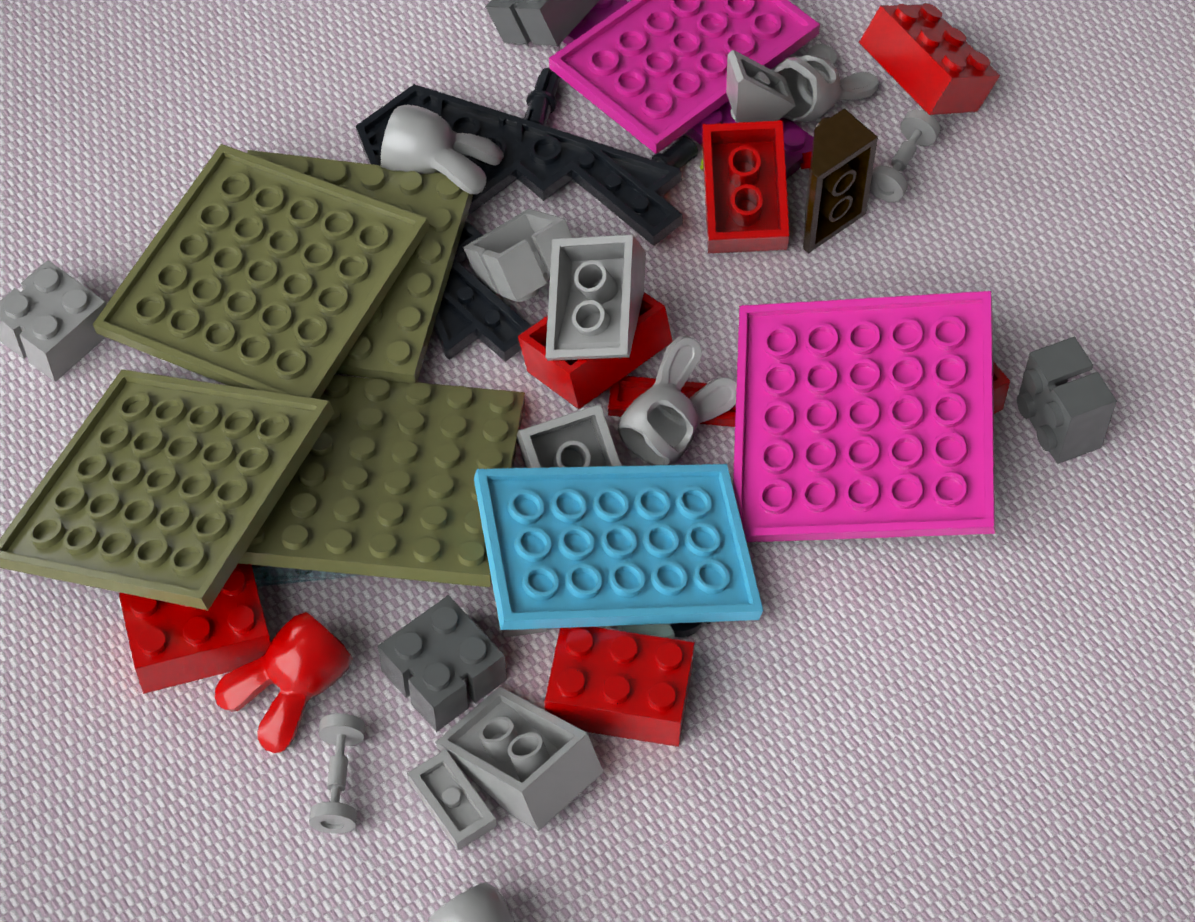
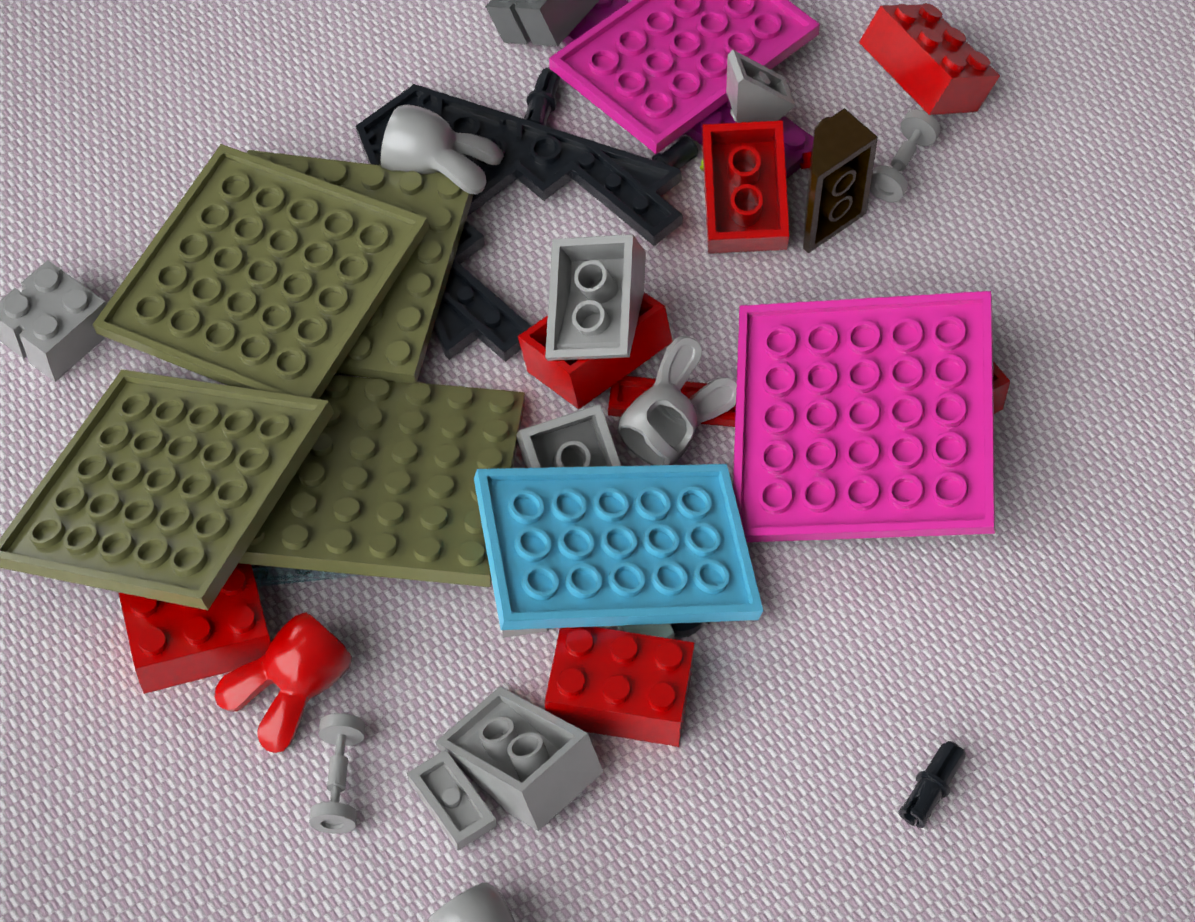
(440, 653): dark grey piece -> none
(517, 254): light grey piece -> none
(817, 83): light grey piece -> none
(932, 784): none -> black axle
(1069, 415): dark grey piece -> none

